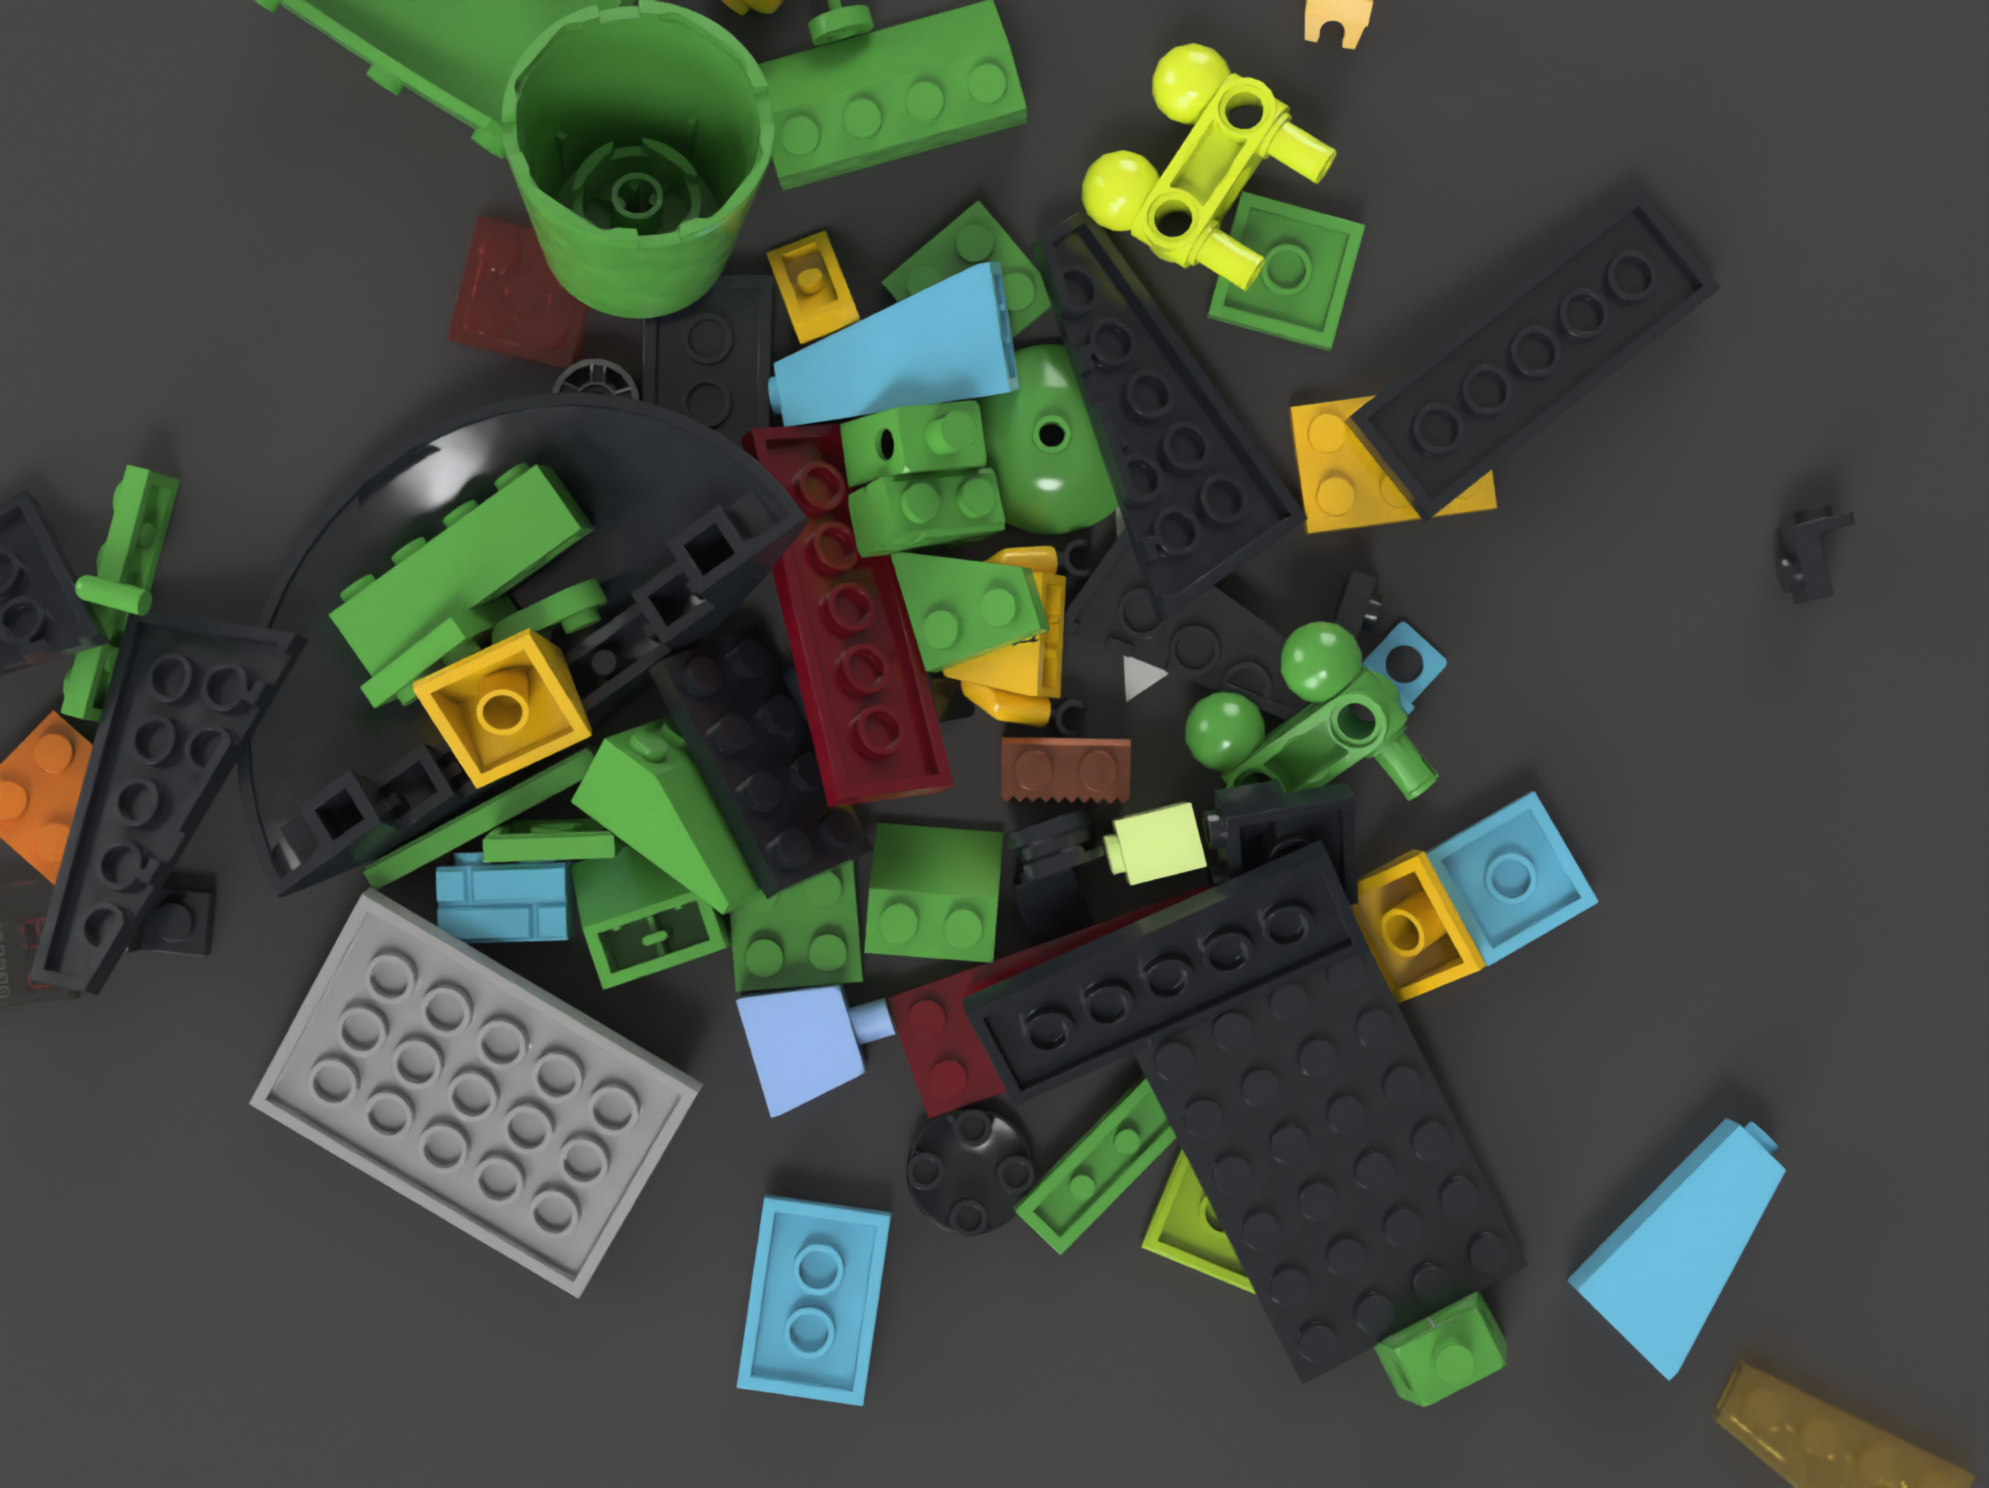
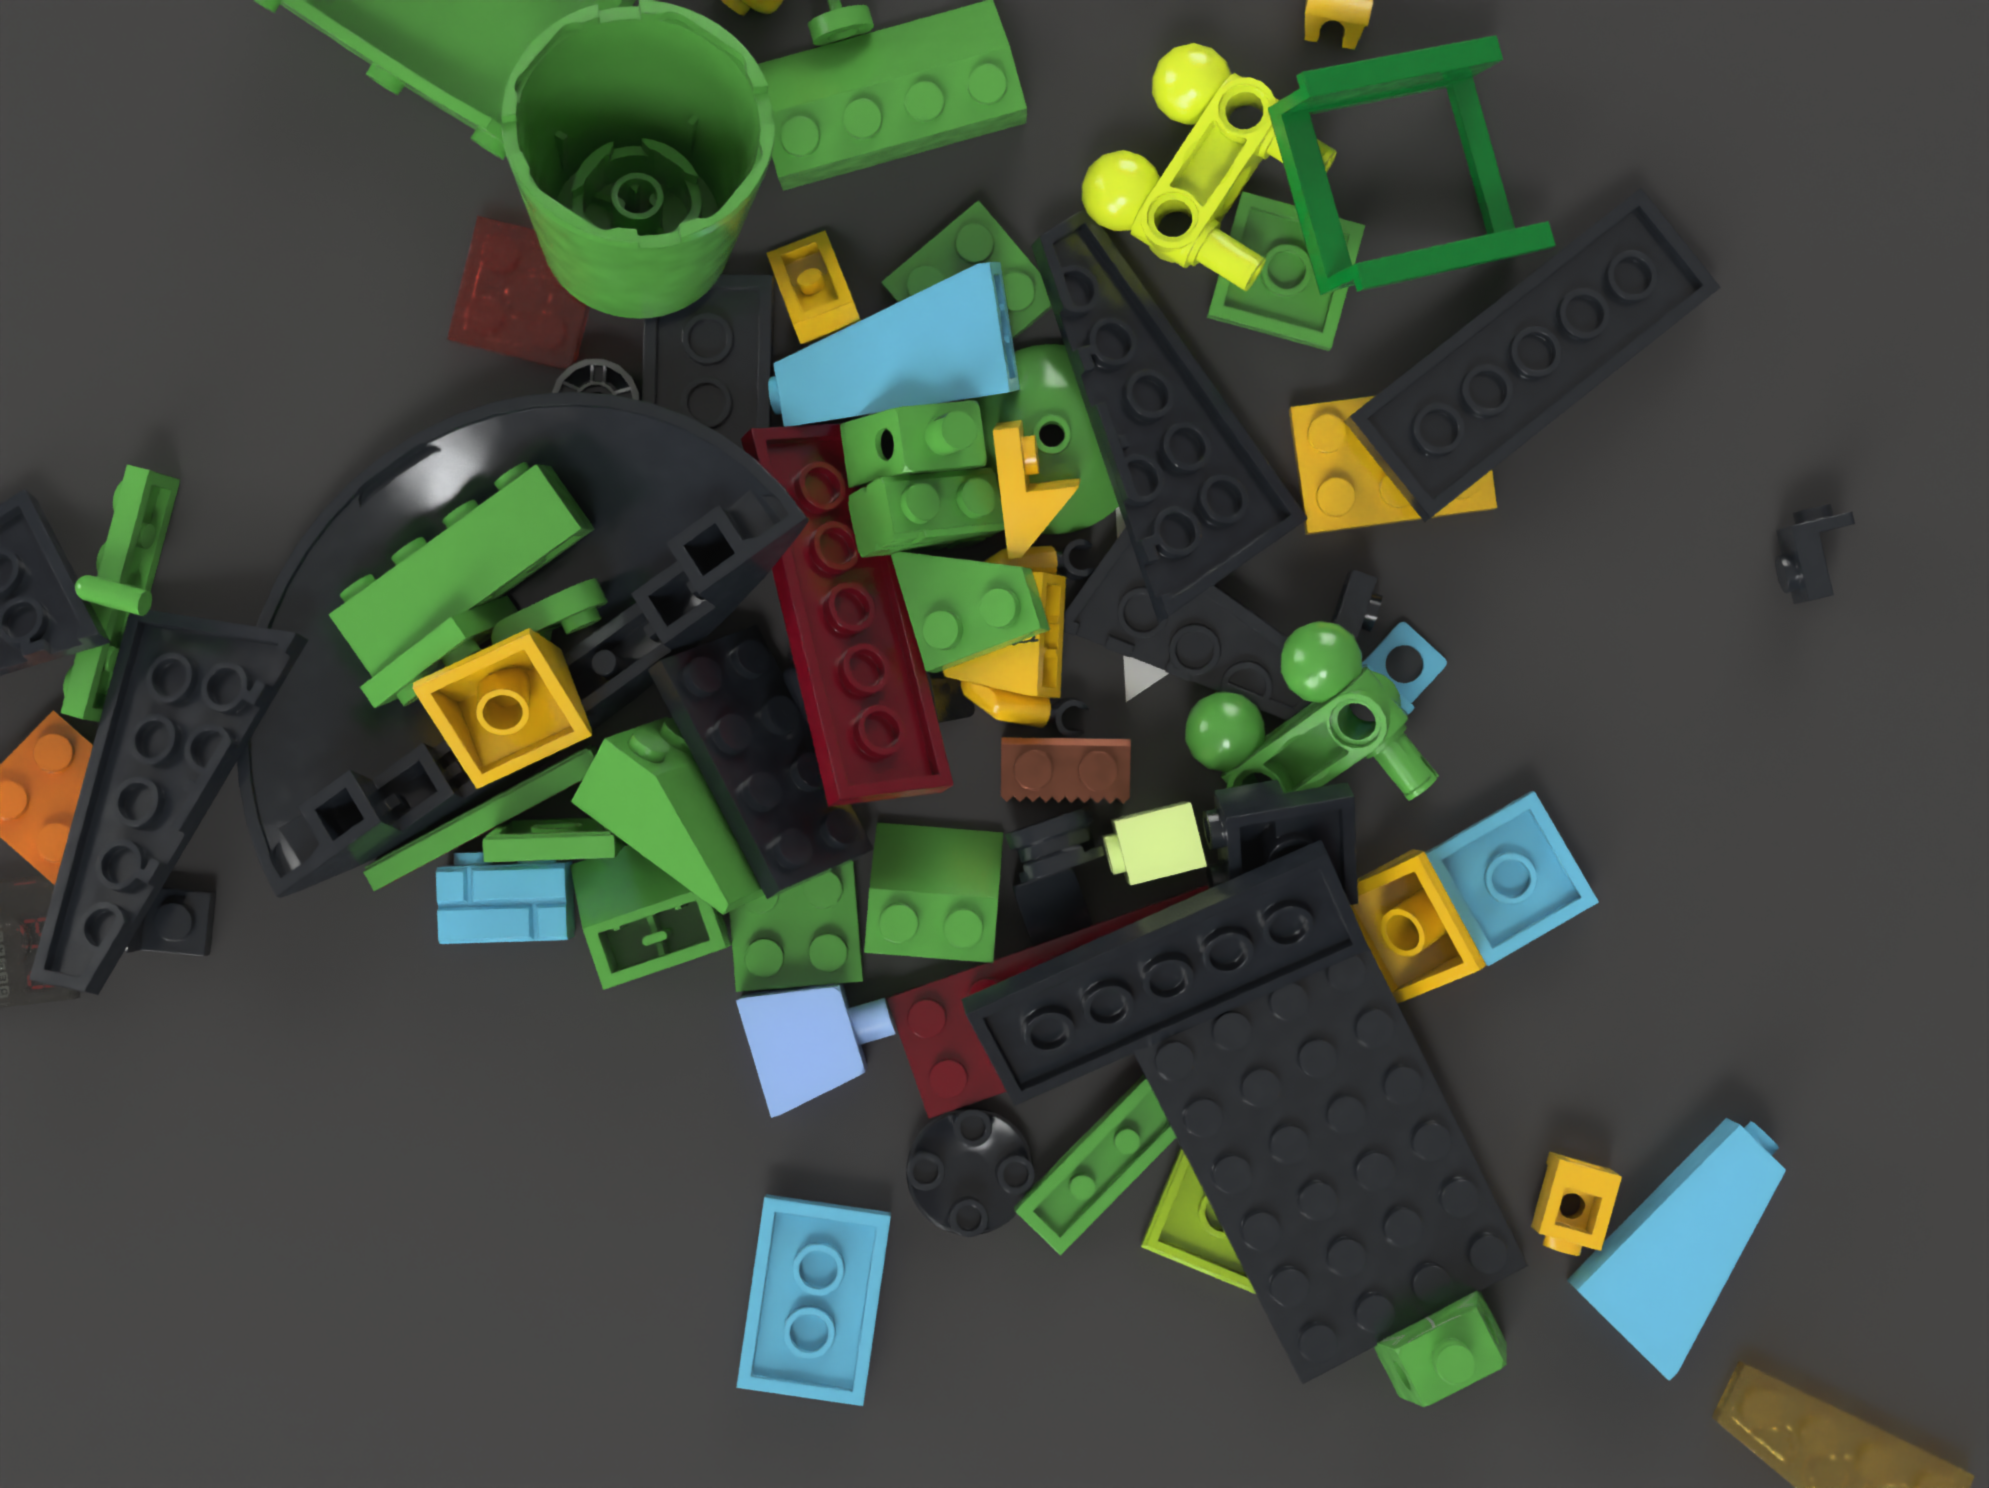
(474, 1092): light grey plate -> none
(1025, 505): none -> yellow slope
(1381, 79): none -> green piece
(1597, 1194): none -> yellow brick

